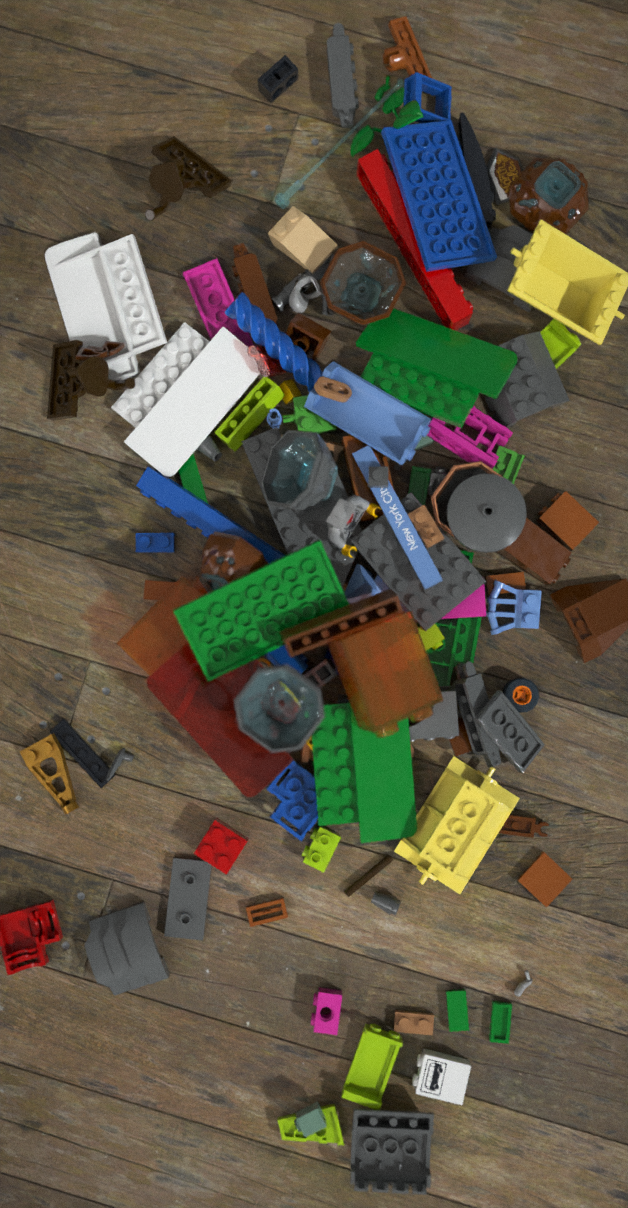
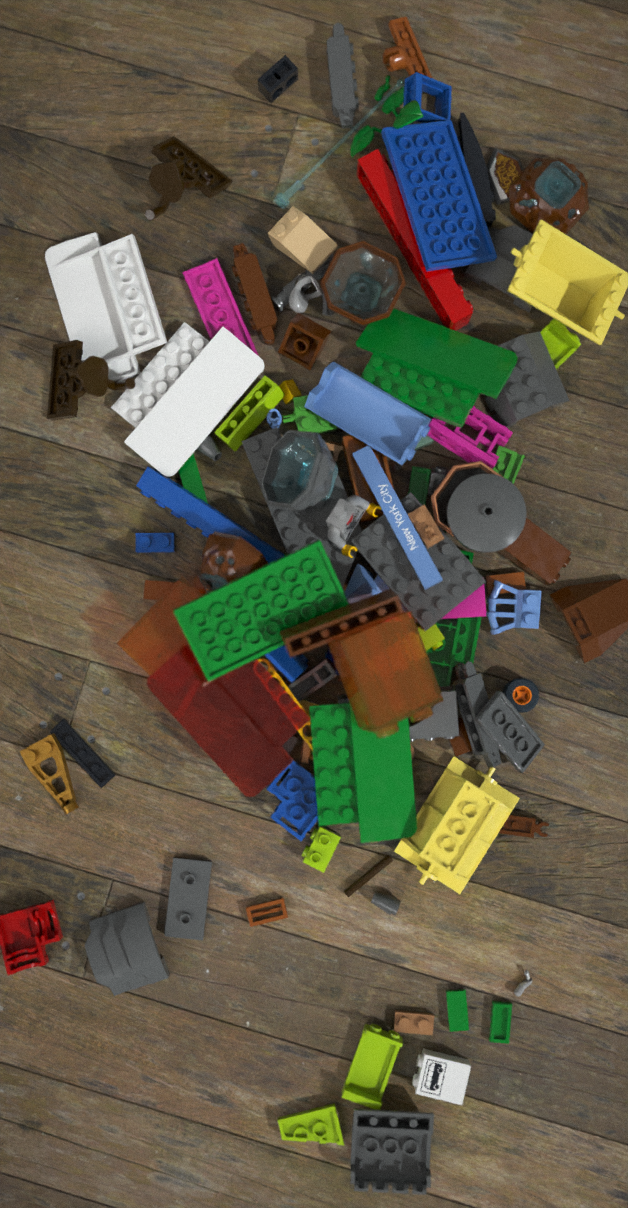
(108, 349): reddish brown brick -> none
(122, 755): dark grey bar -> none
(221, 846): red brick -> none
(266, 365): clear red plate -> none
(274, 724): clear light blue rock -> none
(277, 343): blue piece -> none
(310, 1119): sand green brick -> none
(326, 1023): dark pink brick -> none
(332, 389): medium nougat plate -> none
(378, 477): dark grey plate -> none
(544, 879): dark orange tile -> none
(566, 520): dark orange brick -> none

